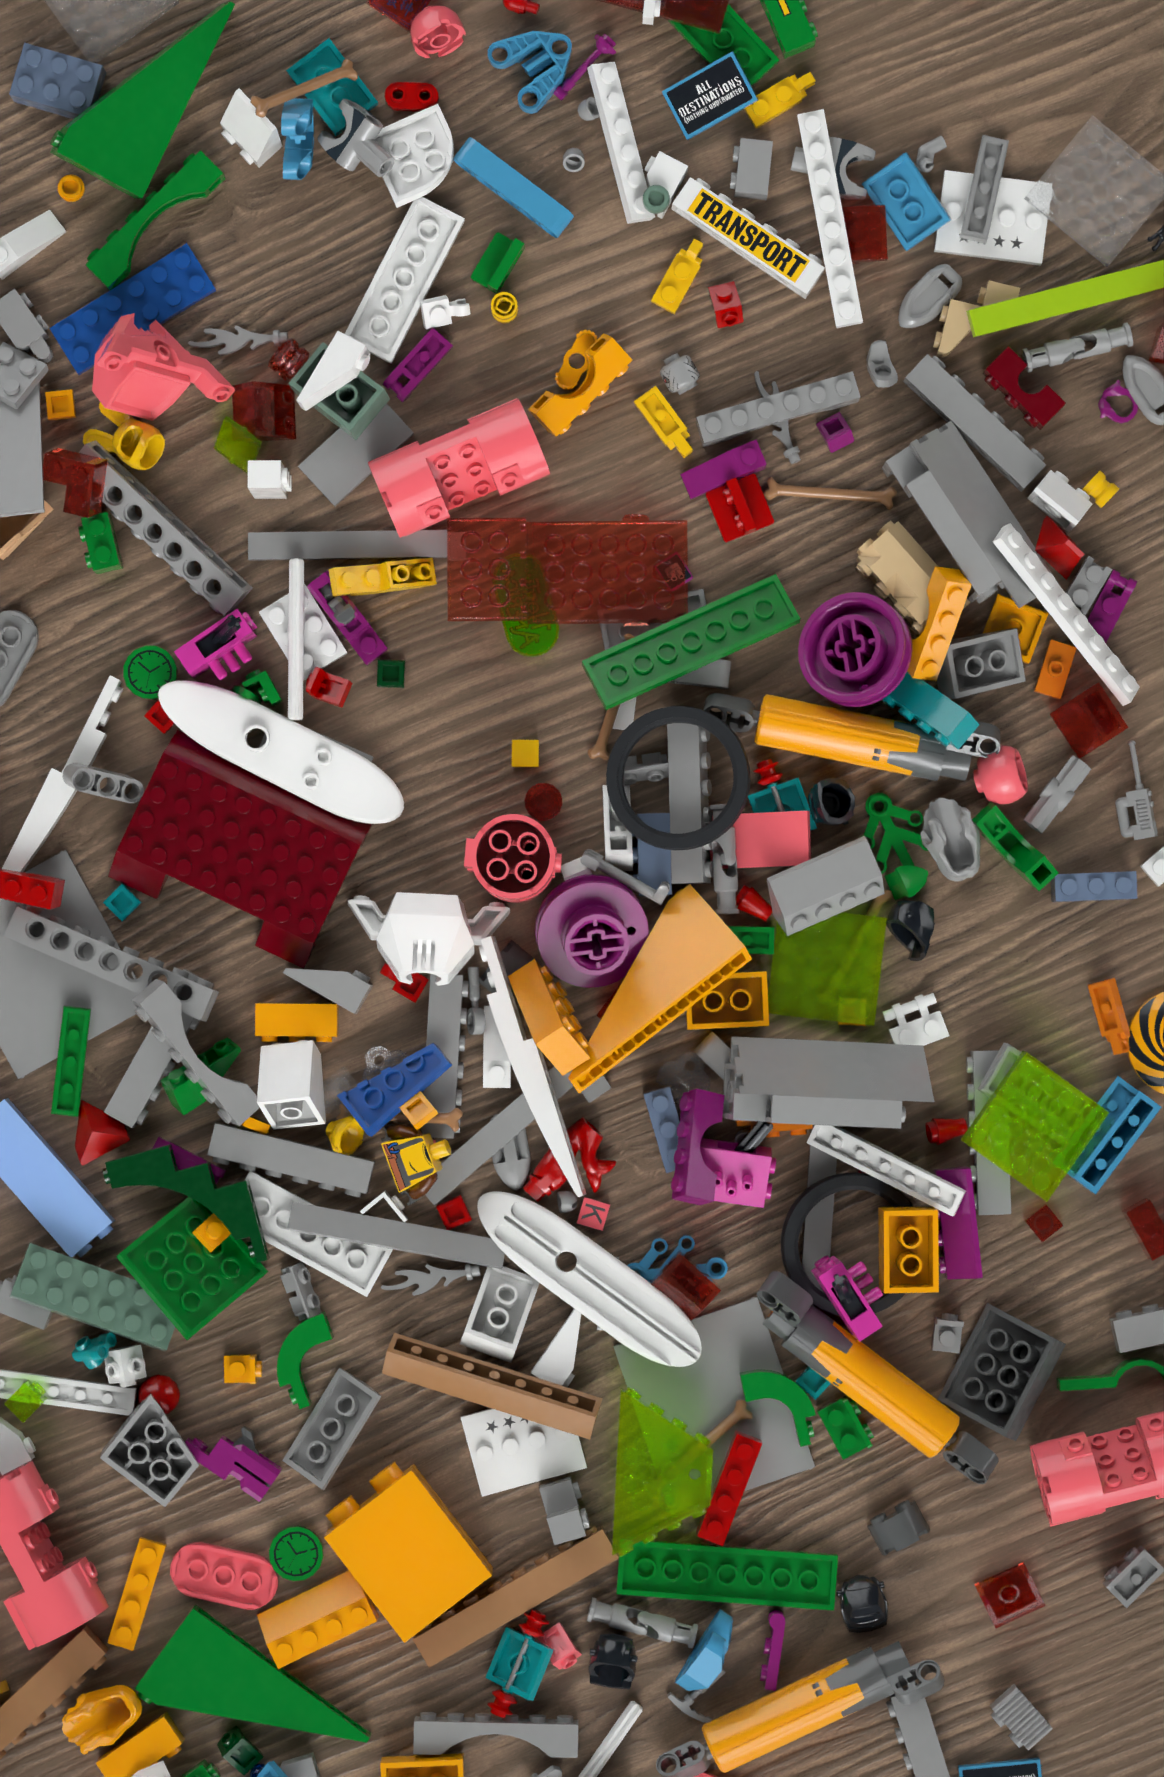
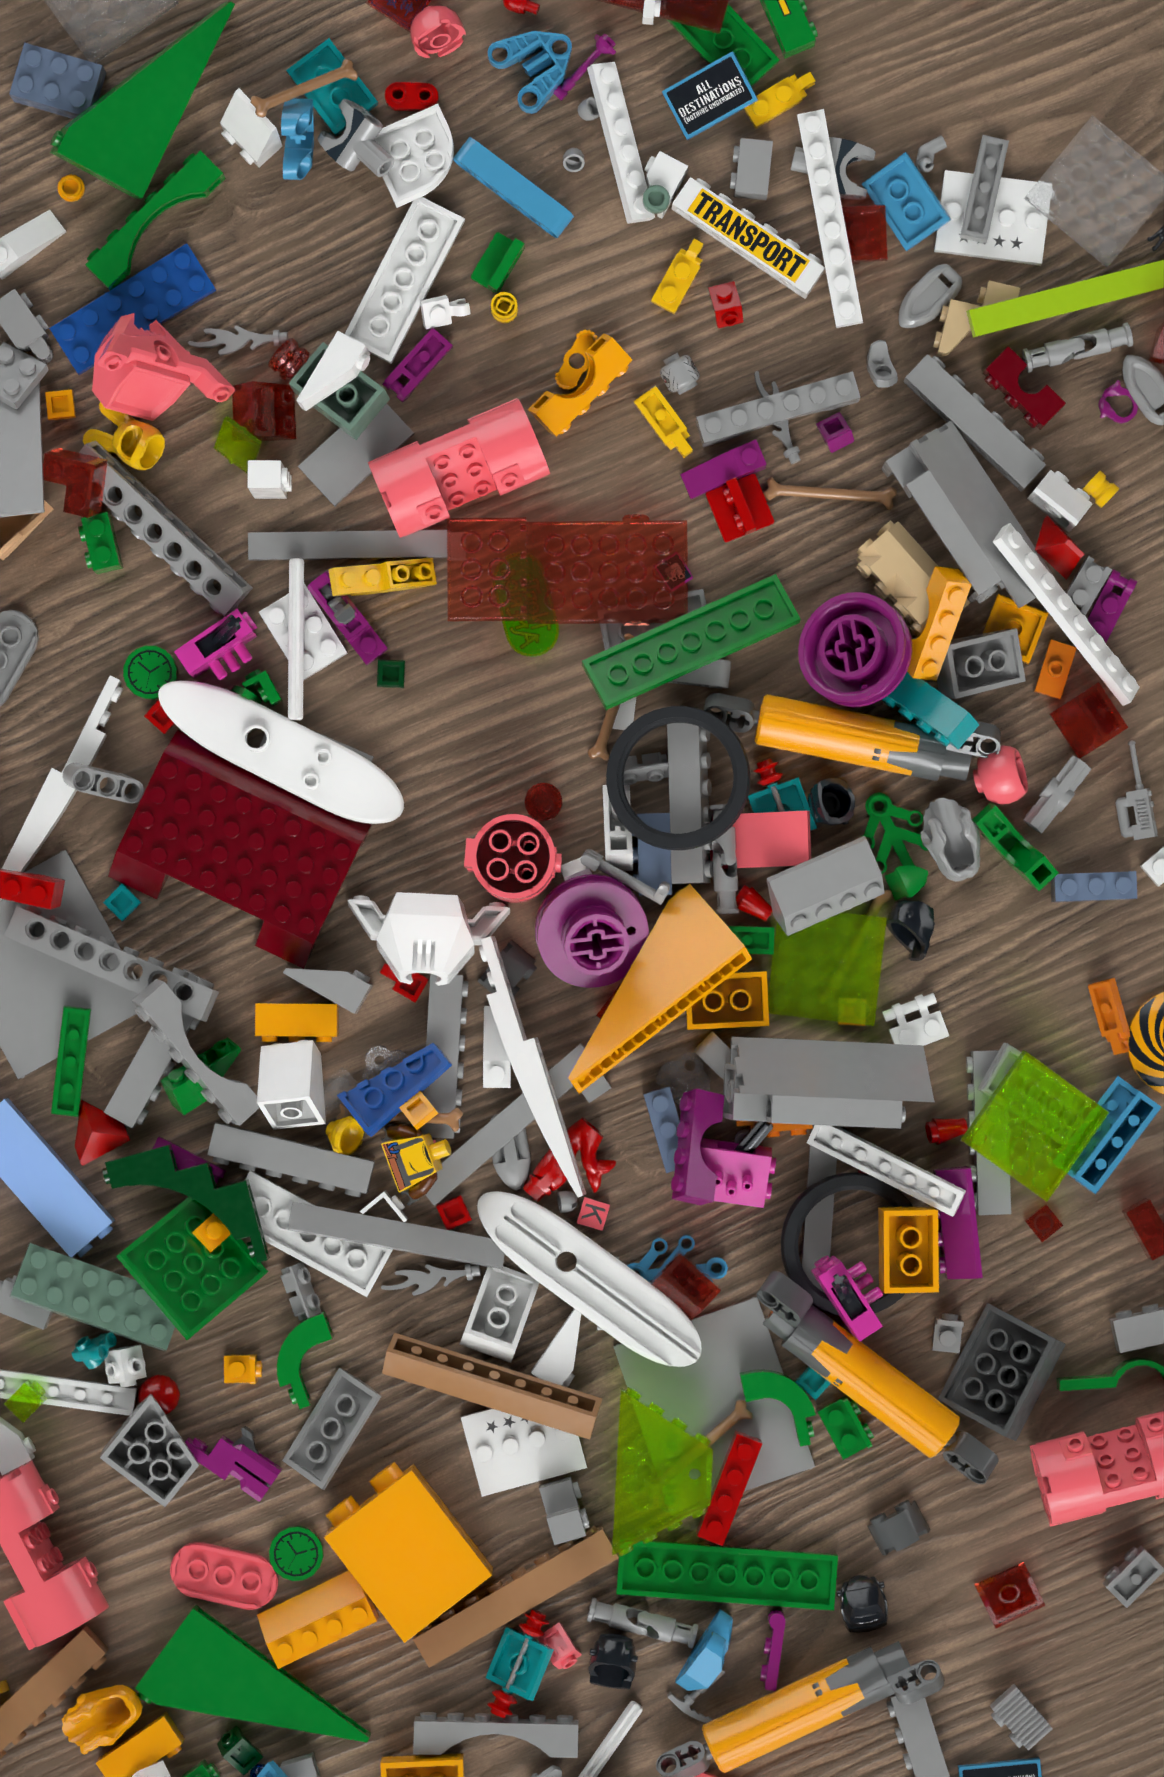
(136, 1593): light orange plate -> none
(256, 1125): light orange tile -> none
(328, 687): red bracket -> none
(475, 1015): light grey piece -> none
(525, 753): yellow tile -> none
(549, 1016): light orange brick -> none

